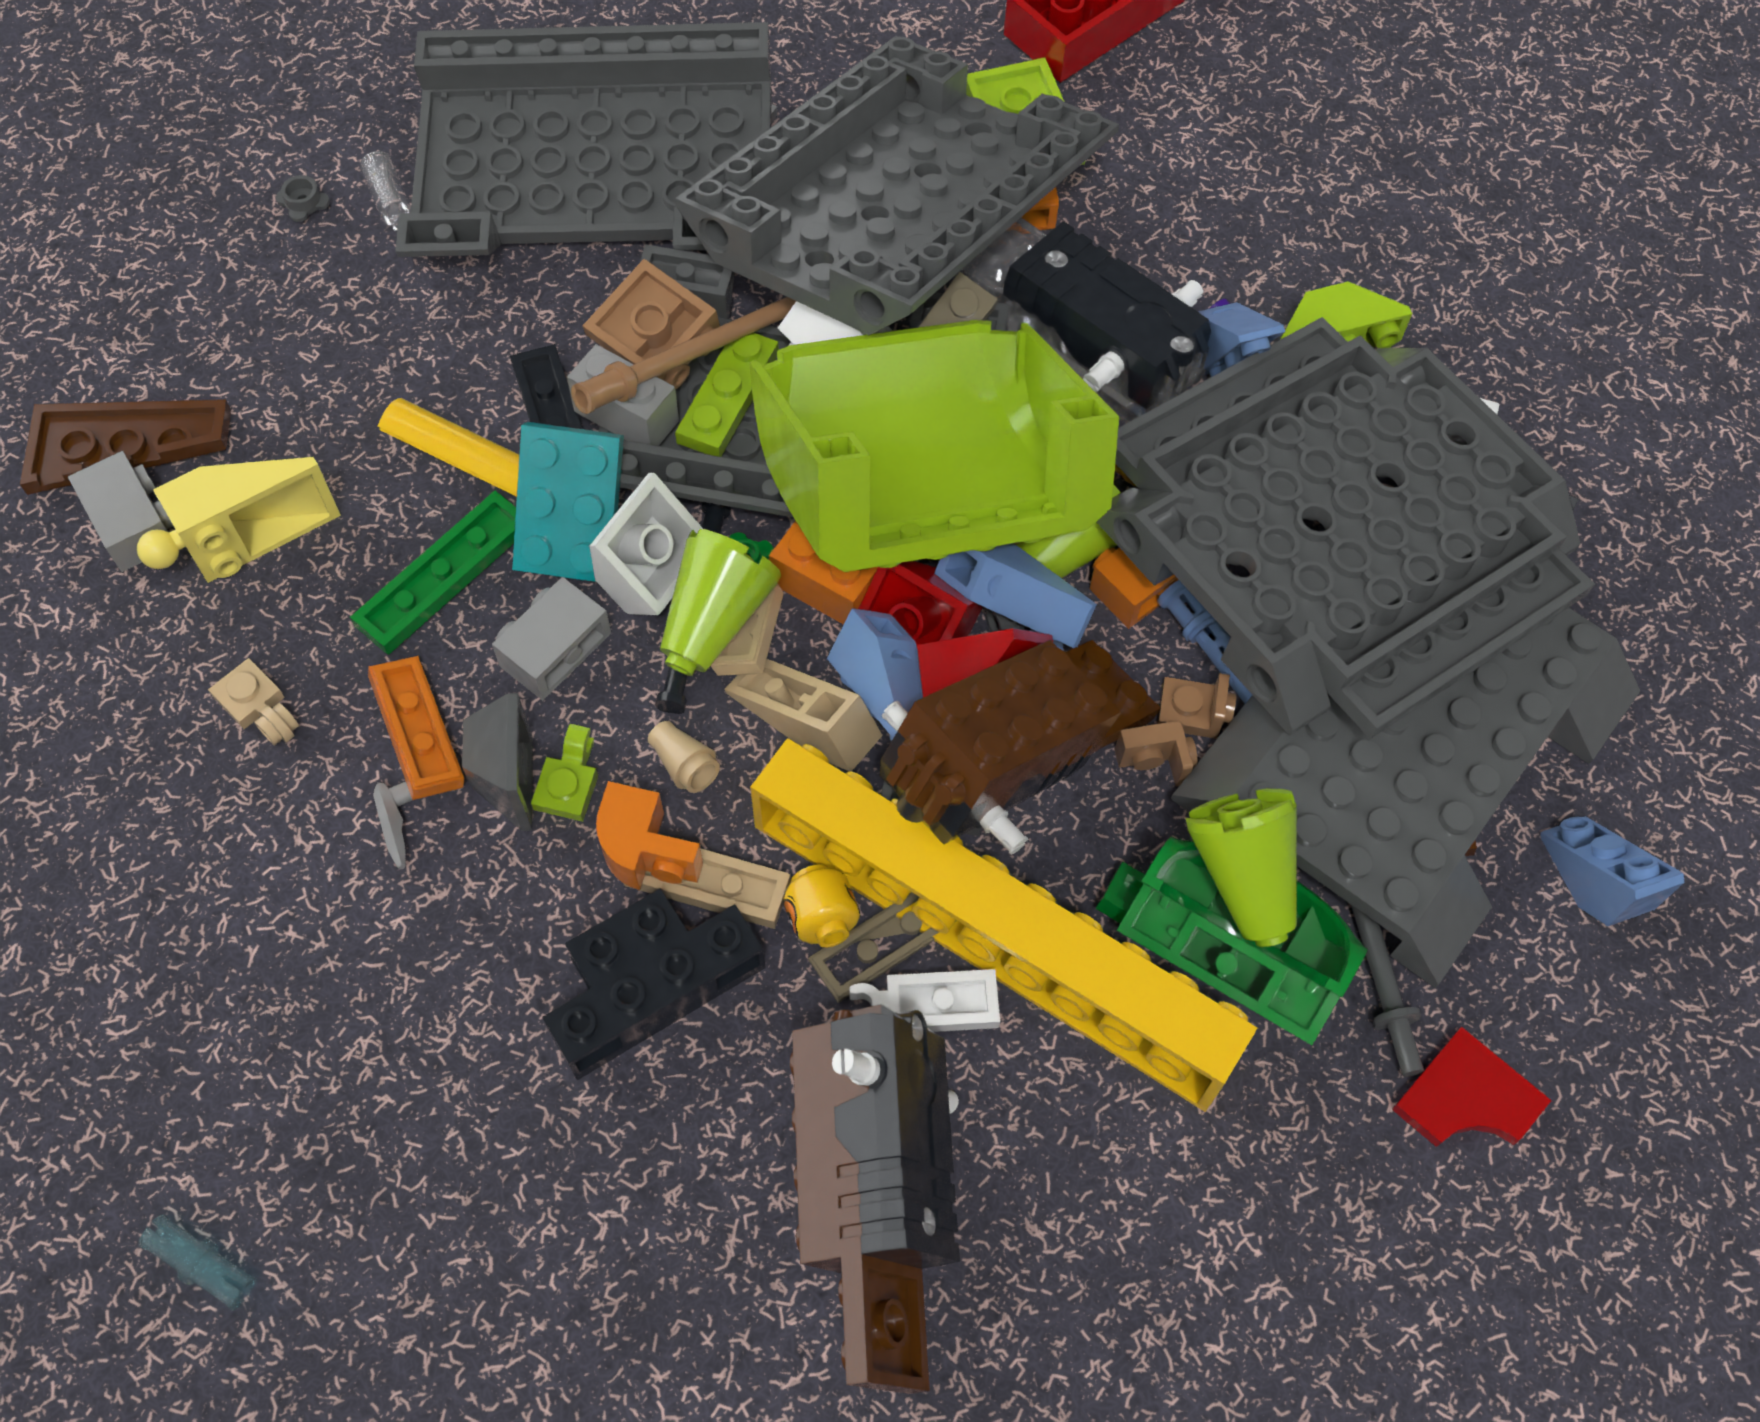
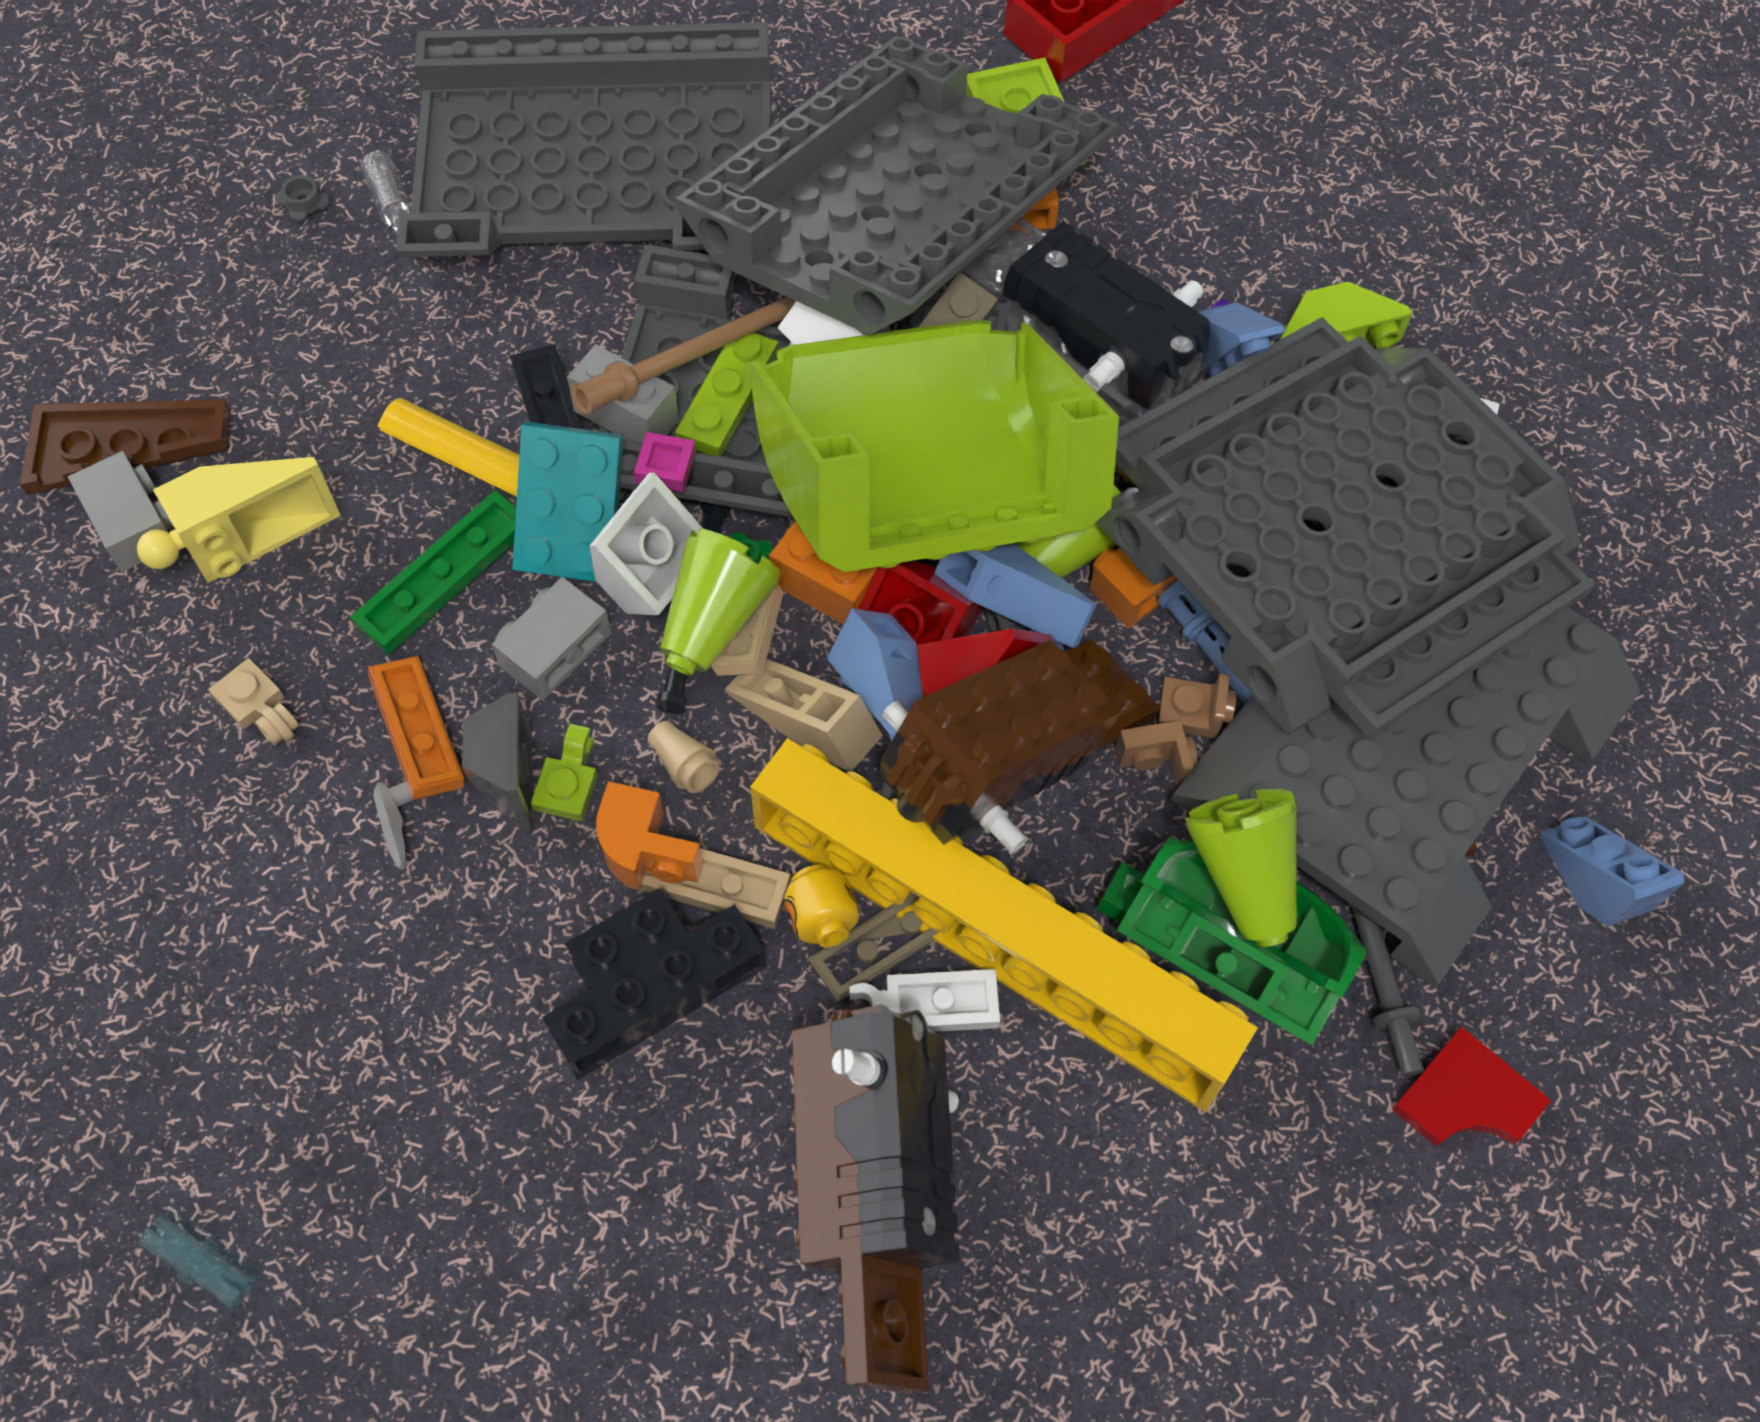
(649, 317): medium nougat plate -> none
(667, 458): none -> dark pink plate

